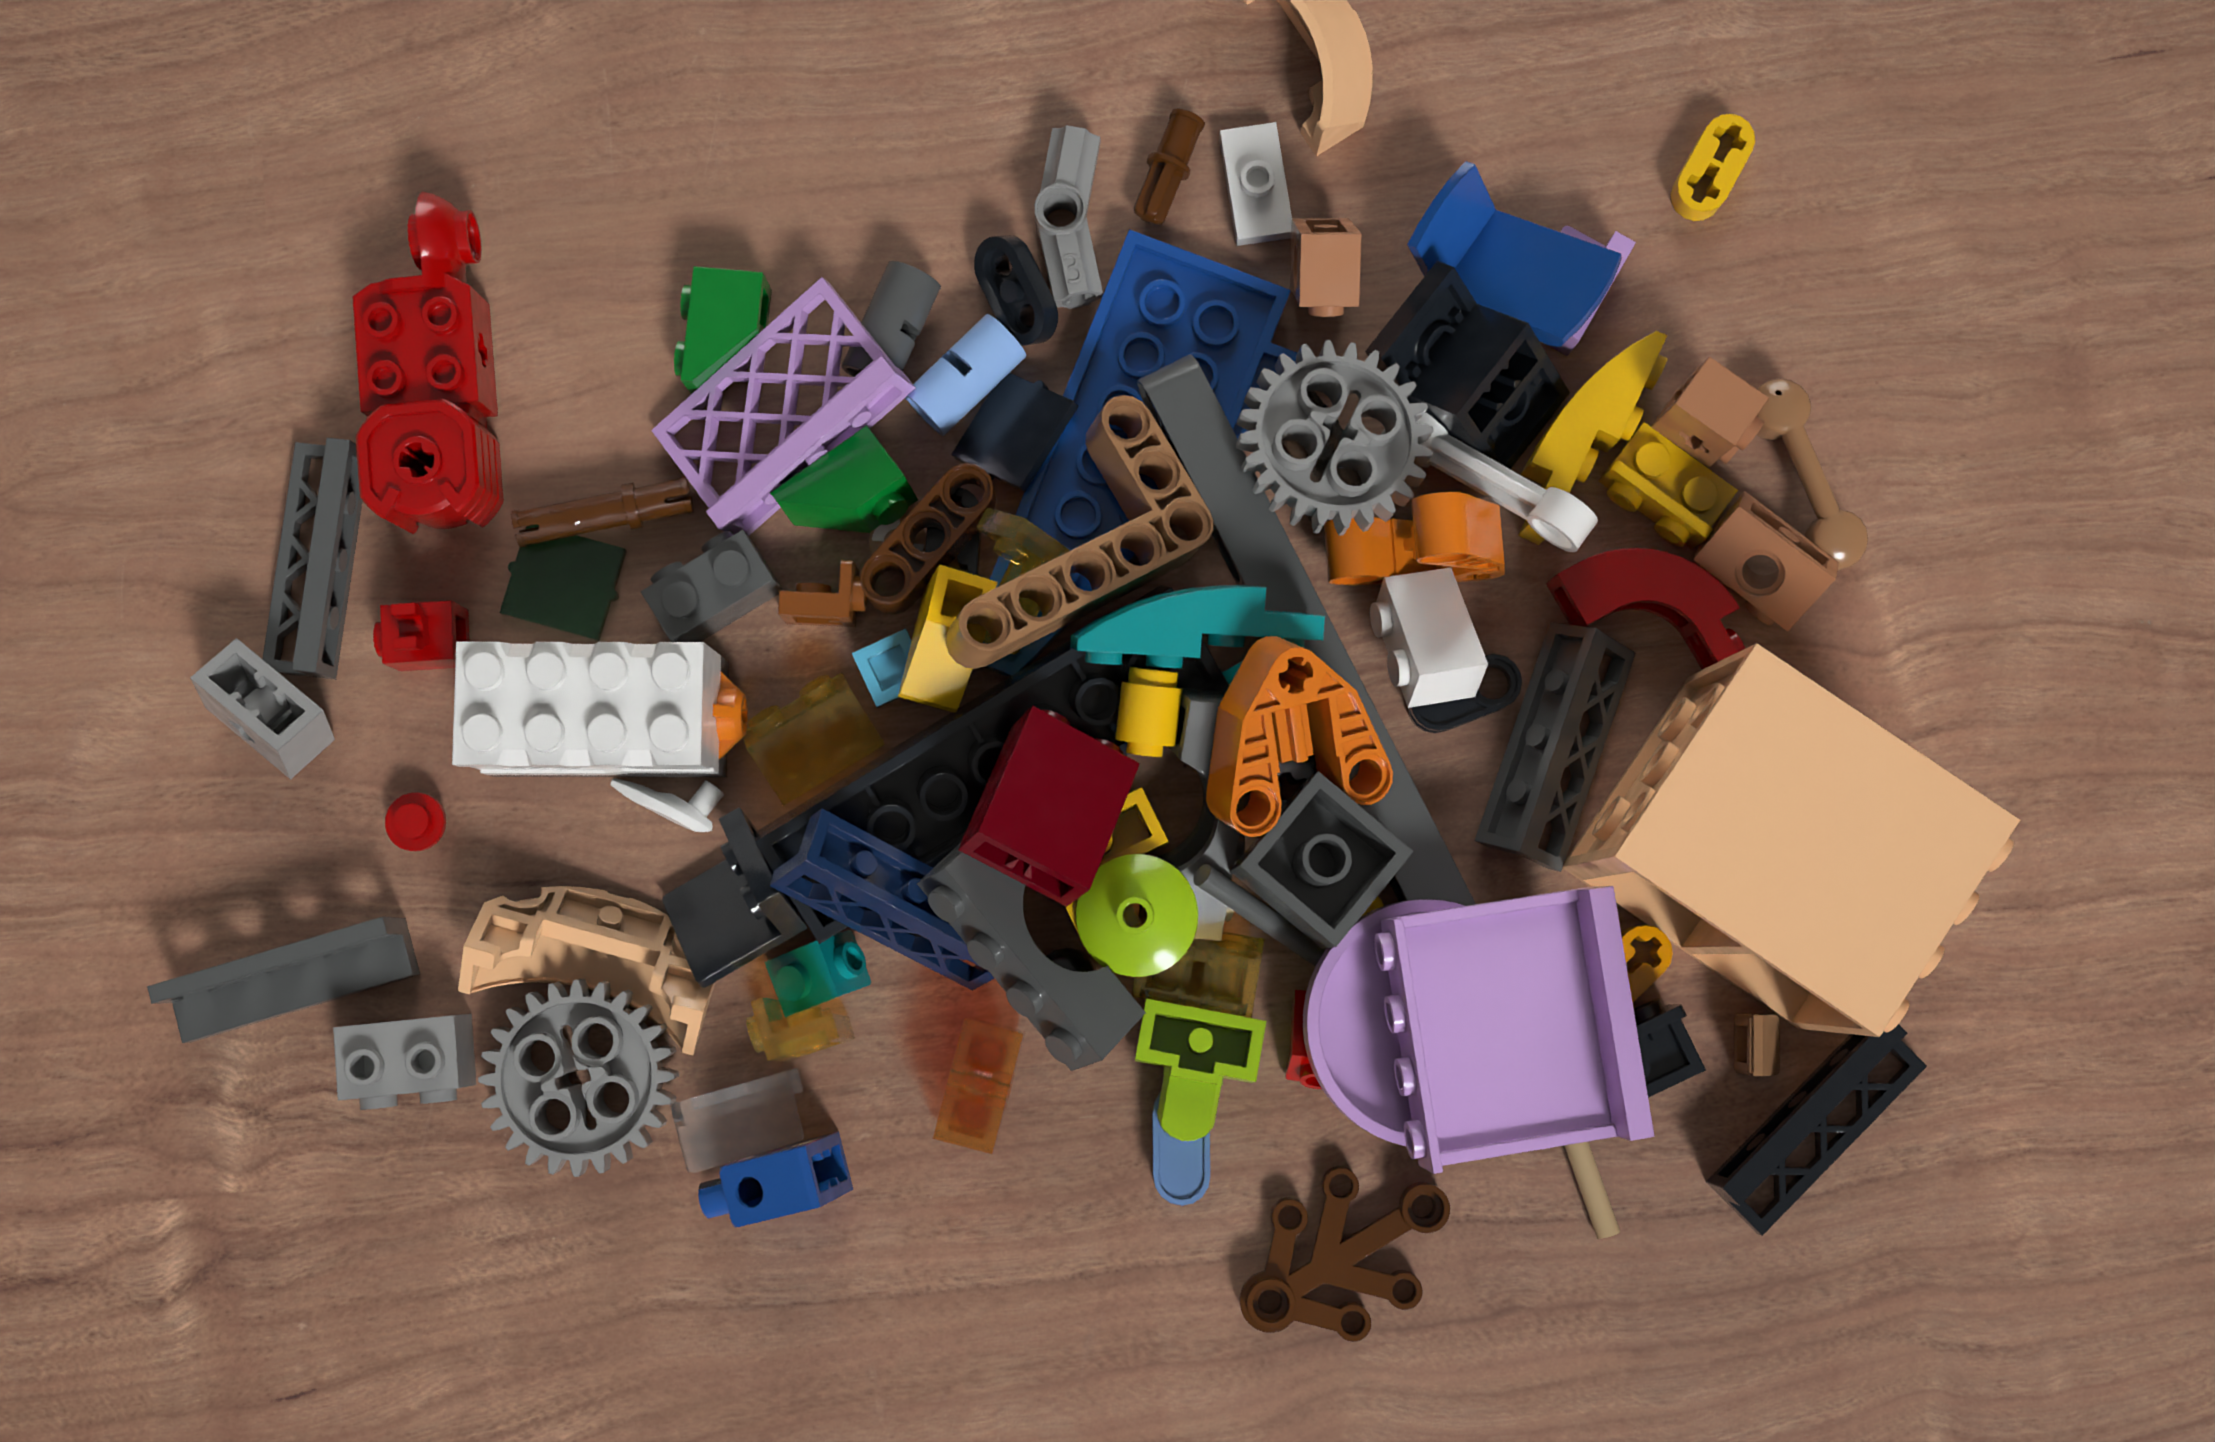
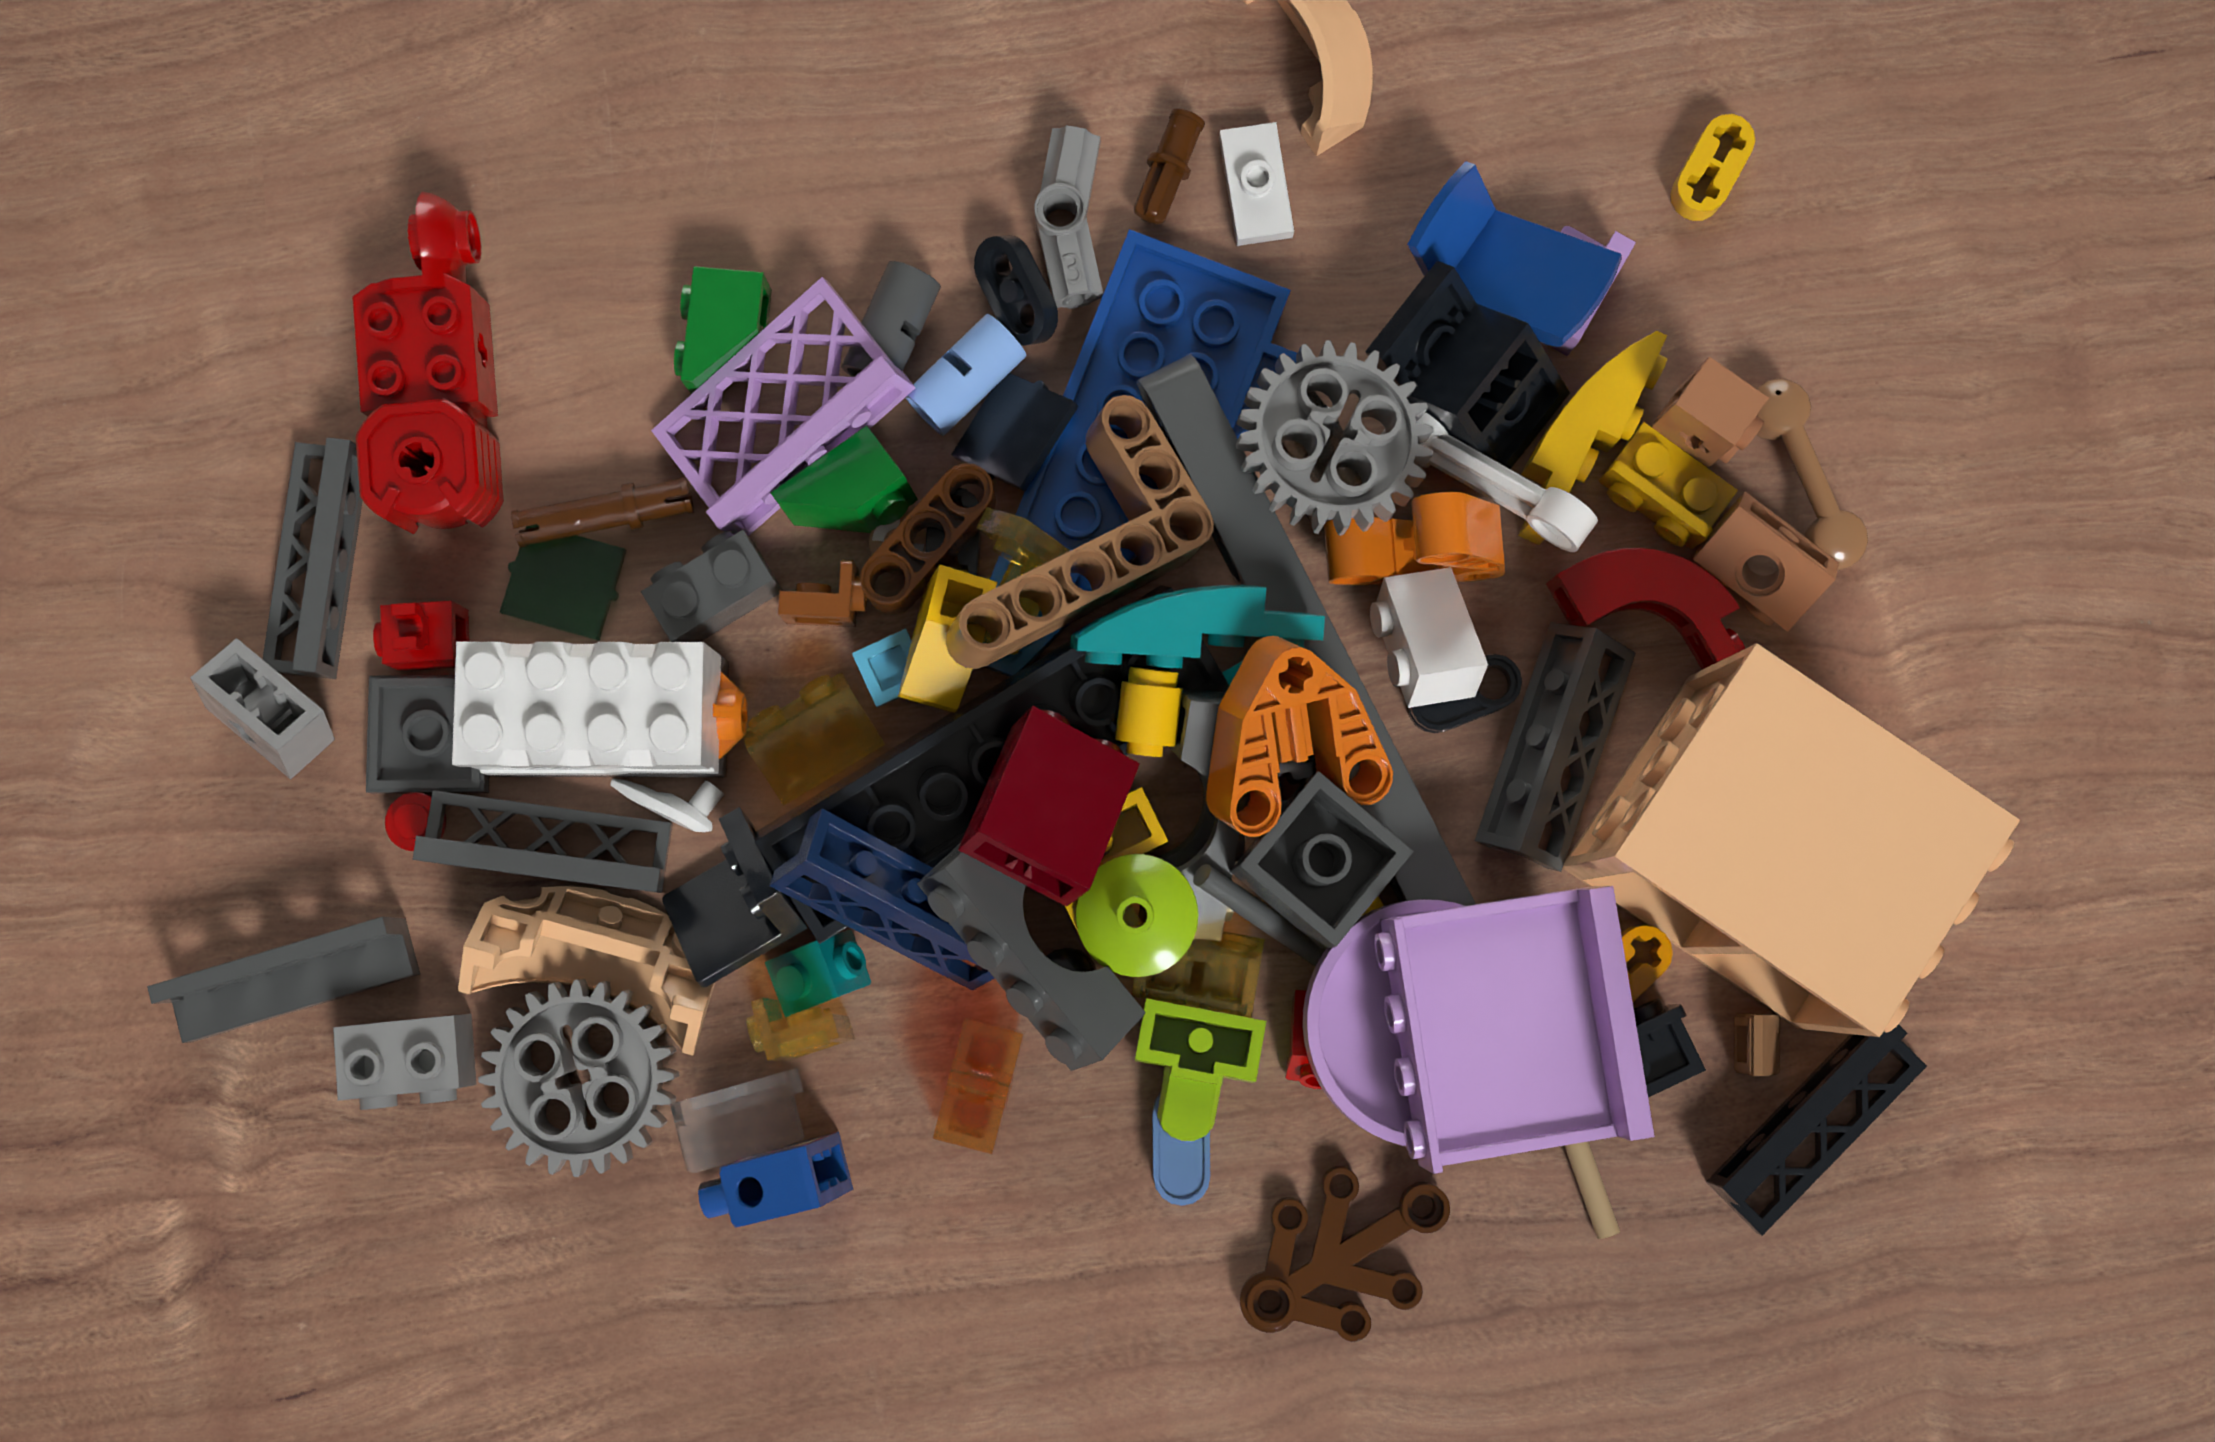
(414, 737): none -> dark grey tile
(538, 864): none -> dark grey fence
(1325, 265): nougat brick -> none

